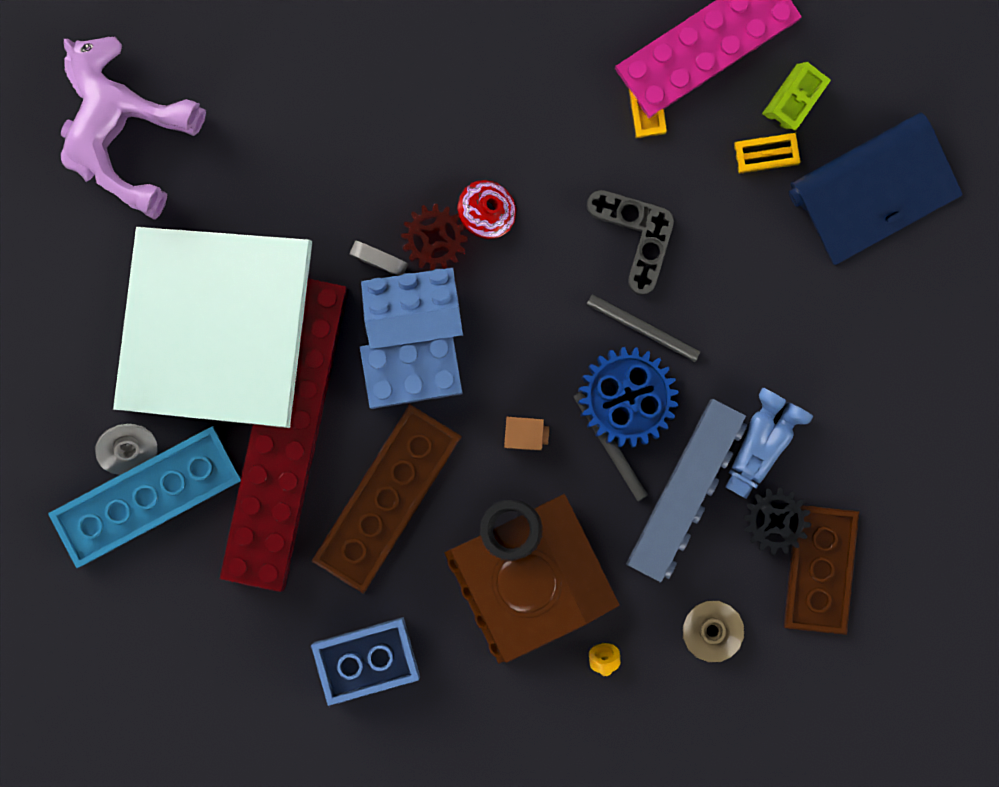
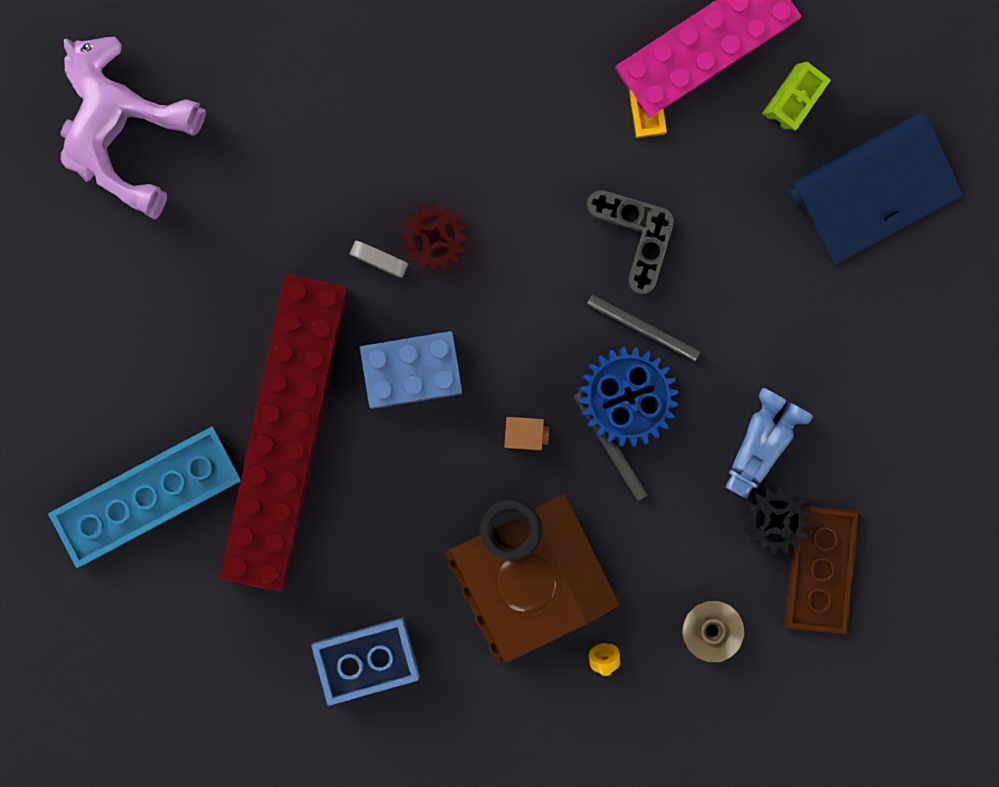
(122, 458): light grey dish -> none
(213, 326): light aqua tile -> none
(386, 498): reddish brown tile -> none
(411, 308): medium blue brick -> none
(478, 217): dish -> none
(686, 491): sand blue brick -> none
(740, 157): yellow tile -> none

